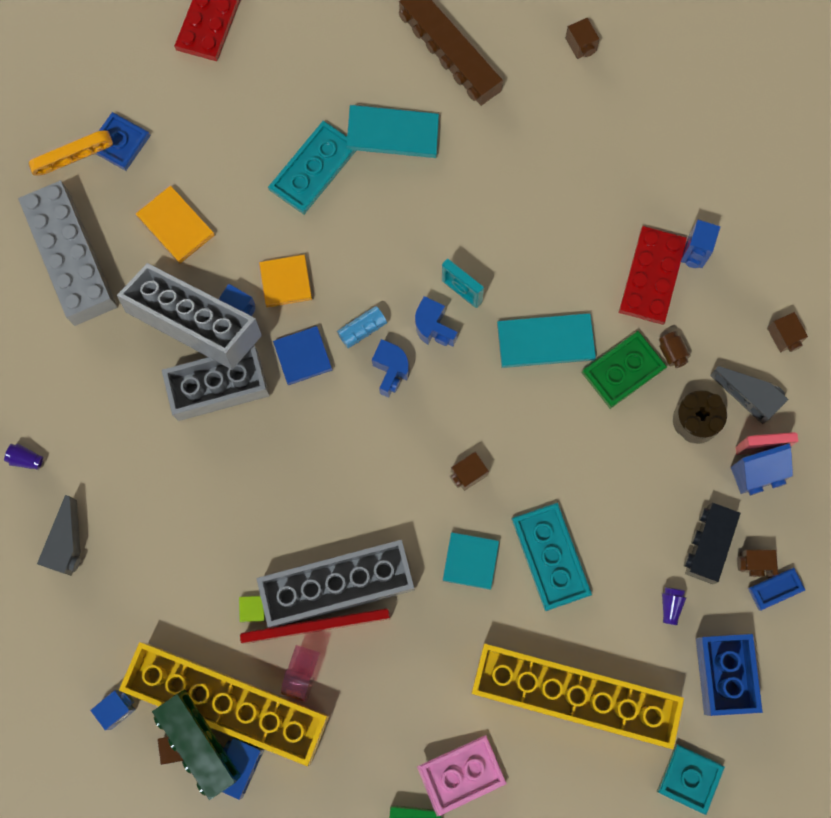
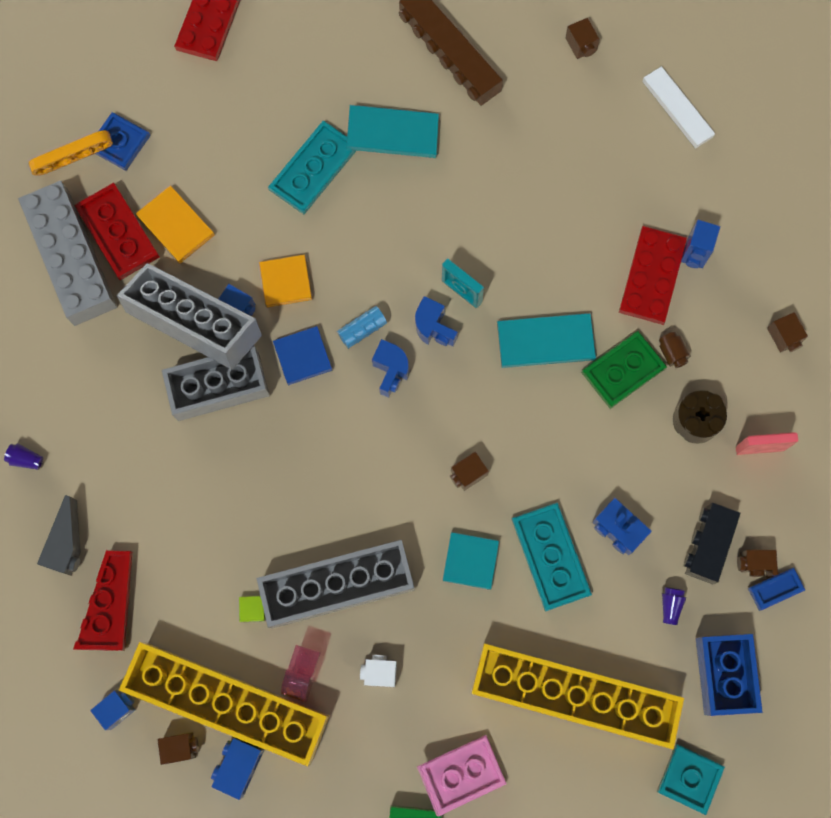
(108, 606): none -> red wing
(116, 231): none -> red plate
(196, 745): dark green brick -> none
(314, 626): red tile -> none
(379, 672): none -> white brick
(621, 527): none -> blue brick
(678, 107): none -> white tile
(753, 394): dark grey slope -> none
(763, 469): blue slope -> none

